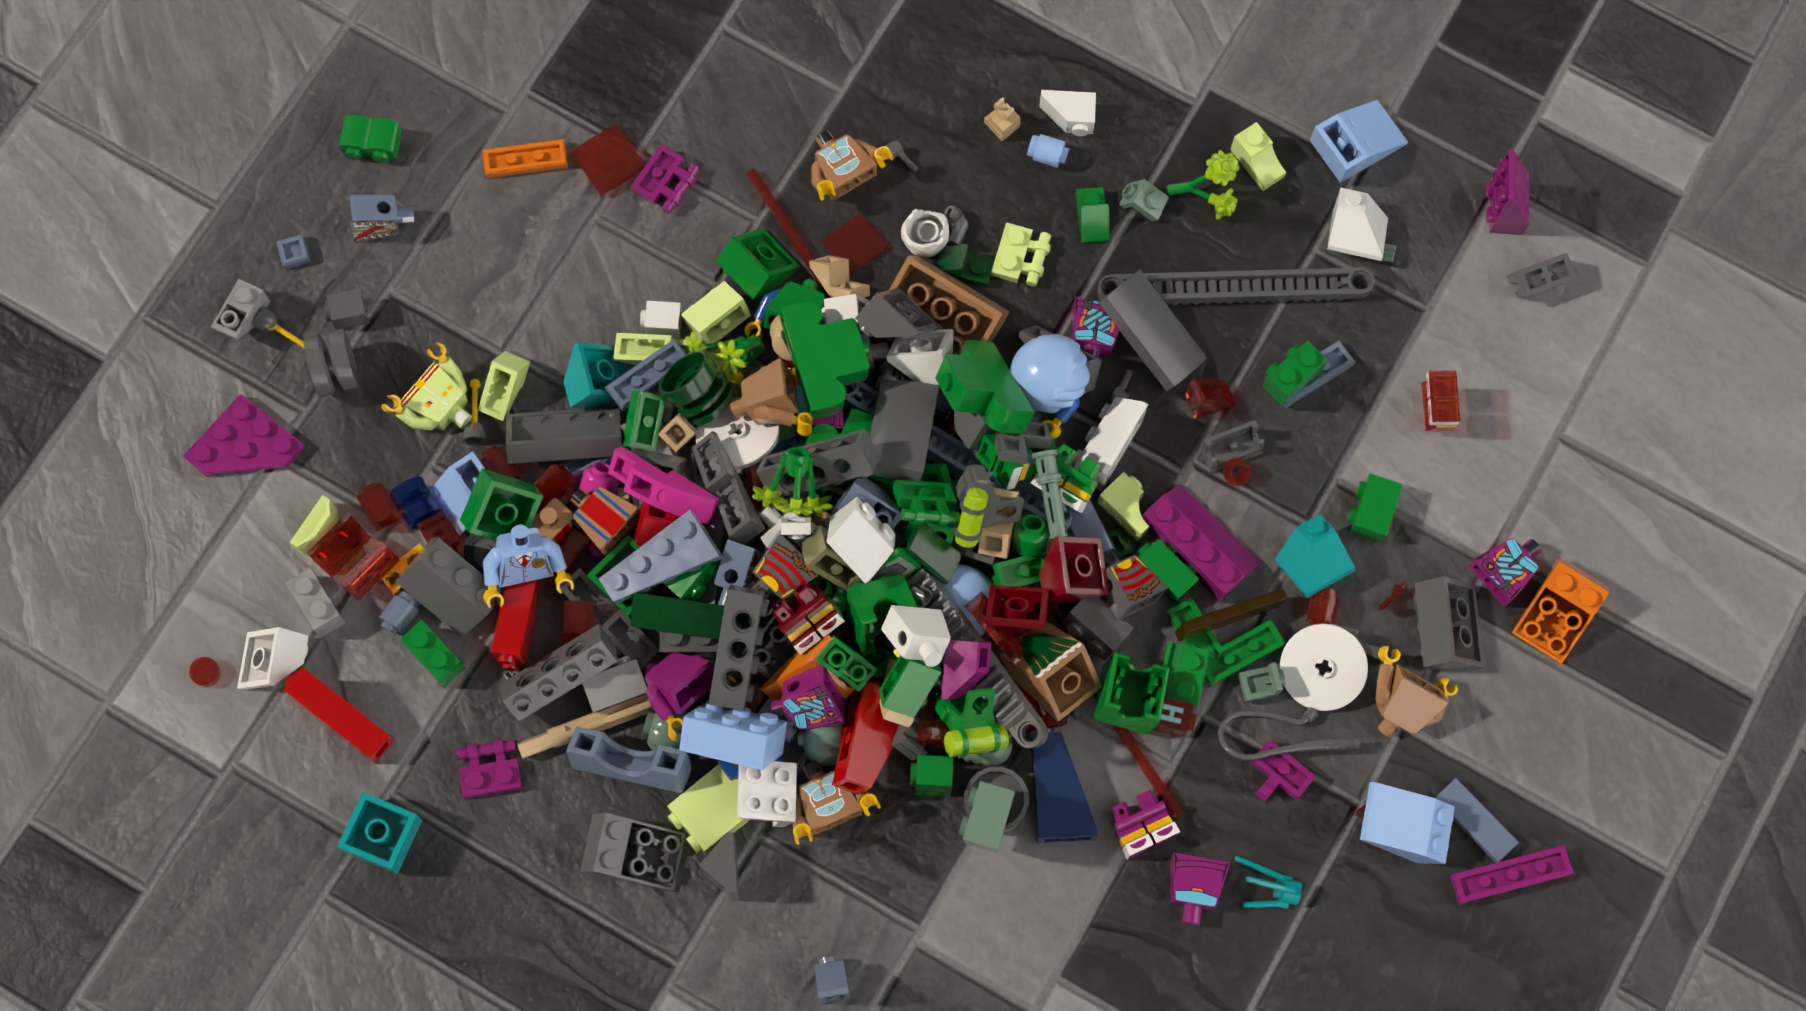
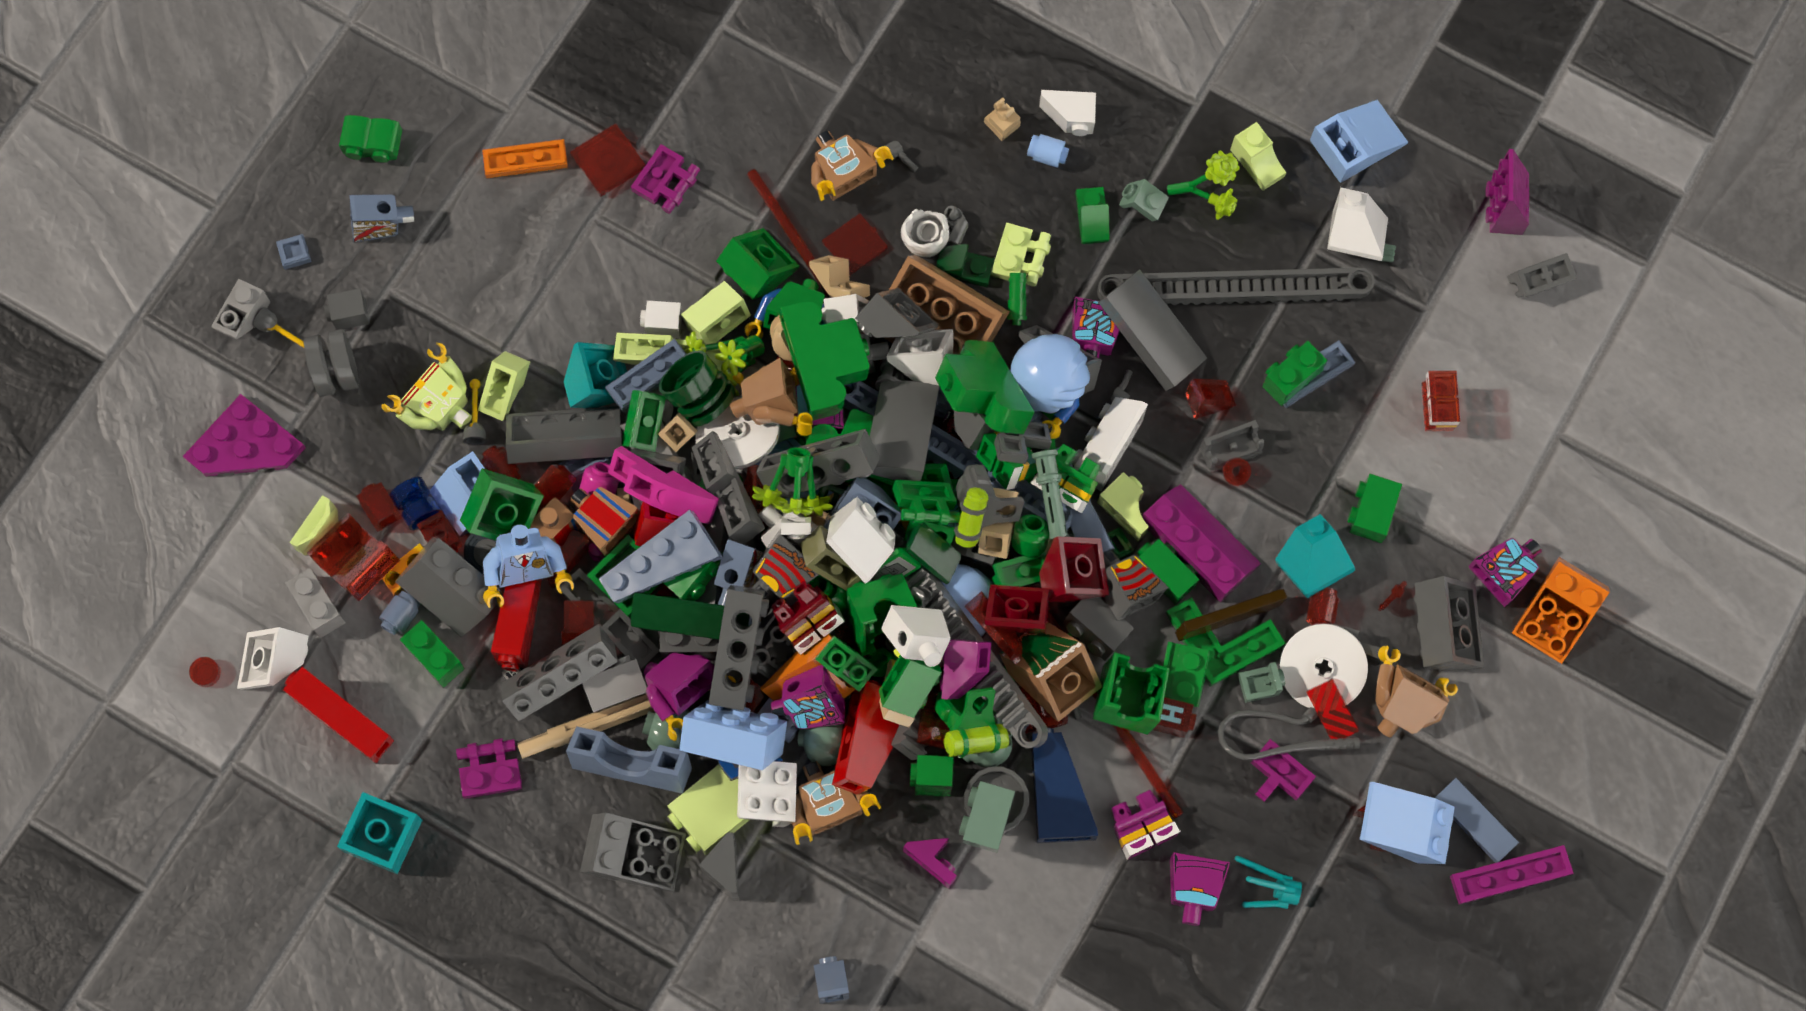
(925, 855): none -> magenta slope
(1017, 298): none -> green piece
(1332, 710): none -> tile

